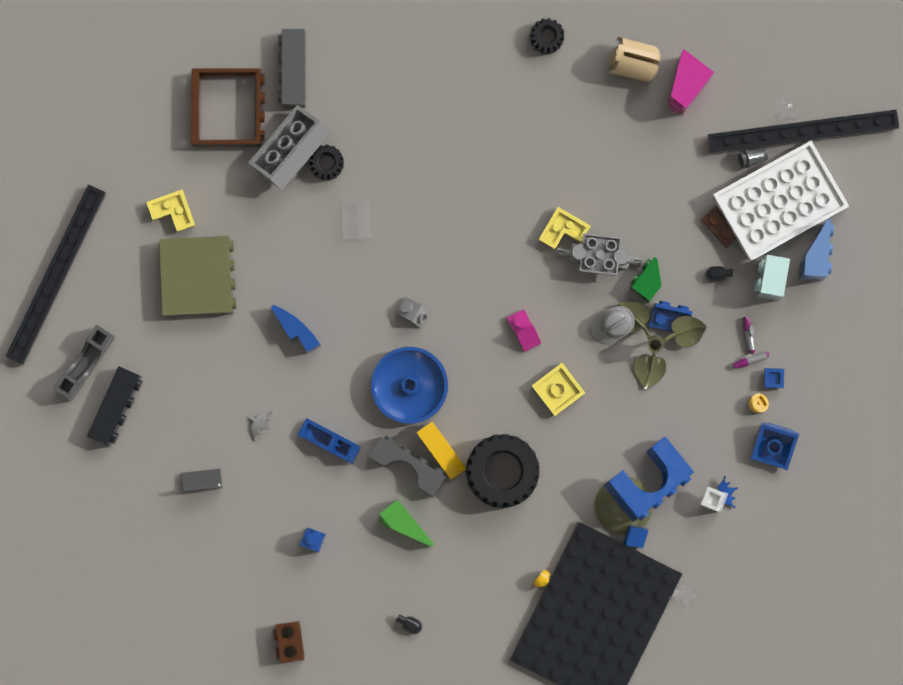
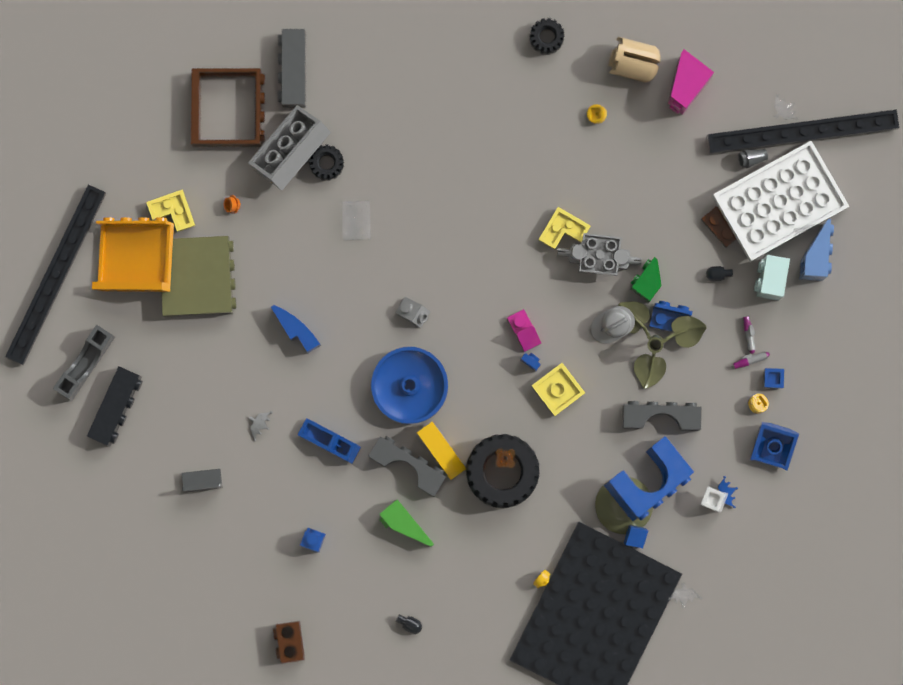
(135, 255): none -> light orange panel
(232, 204): none -> orange plate
(500, 458): none -> clear orange plate
(531, 361): none -> blue plate
(596, 114): none -> yellow tile
(687, 416): none -> dark grey arch

